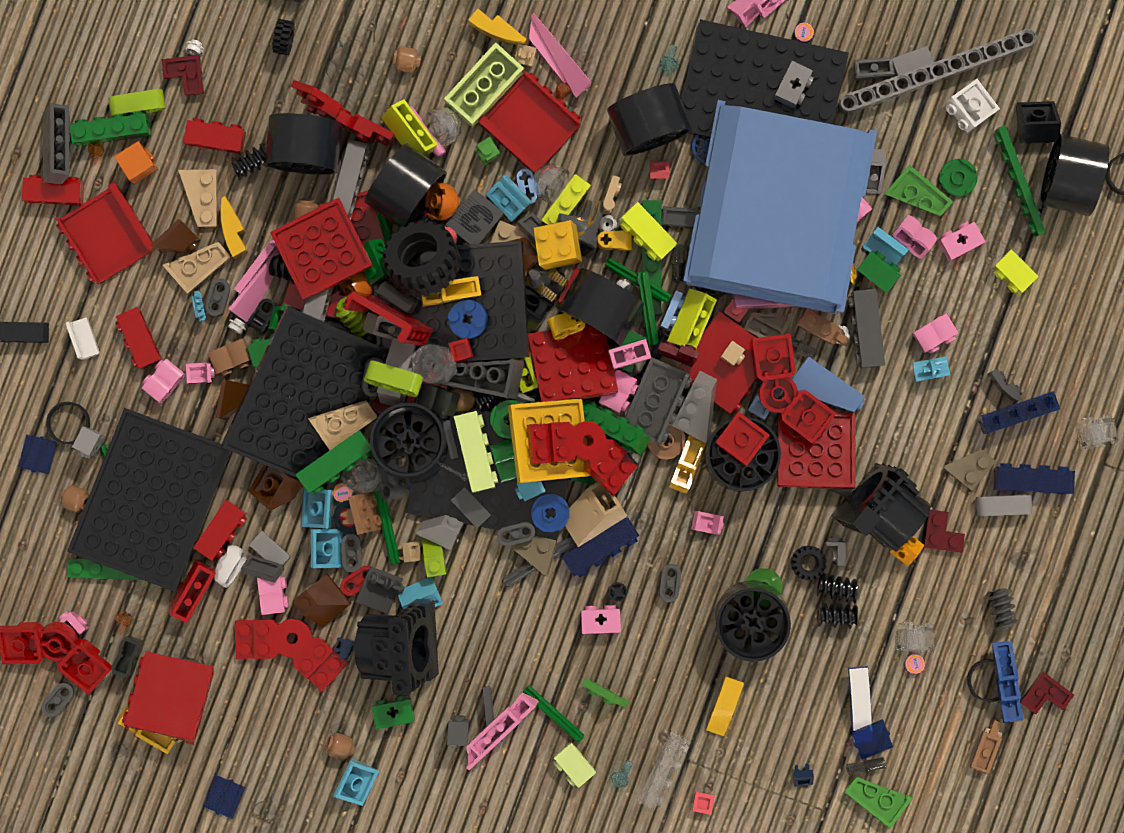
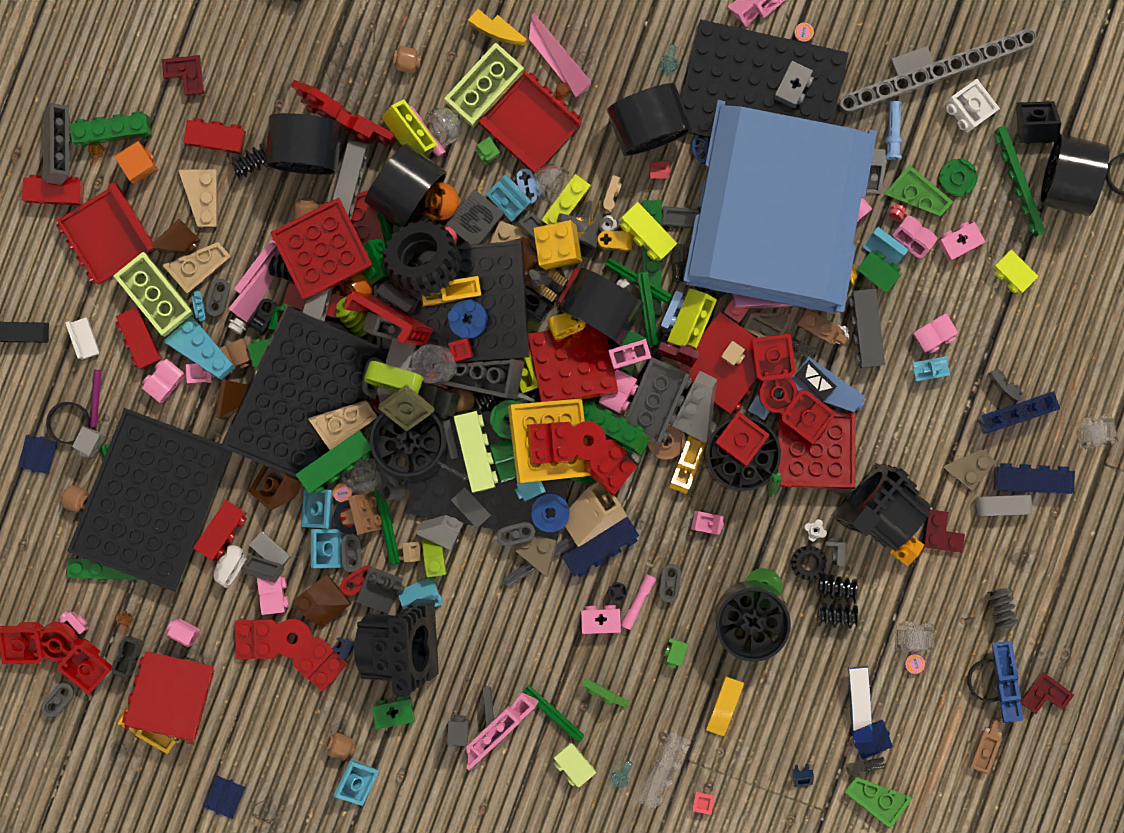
(95, 398): none -> magenta bar
(143, 101): lime beam -> none
(154, 294): none -> yellowish green brick
(183, 632): none -> bright pink brick
(191, 591): red brick -> none
(194, 47): white plate -> none
(198, 346): none -> medium azure wing
(232, 229): yellow slope -> none
(283, 37): black tyre -> none
(406, 408): none -> olive plate
(525, 55): tan tile -> none
(632, 613): none -> bright pink piece
(675, 653): none -> bright green brick
(774, 484): none -> green axle
(816, 380): none -> black tile
(820, 531): none -> white plate
(873, 68): dark grey brick -> none
(894, 140): none -> light blue pin
(897, 213): none -> coral plate

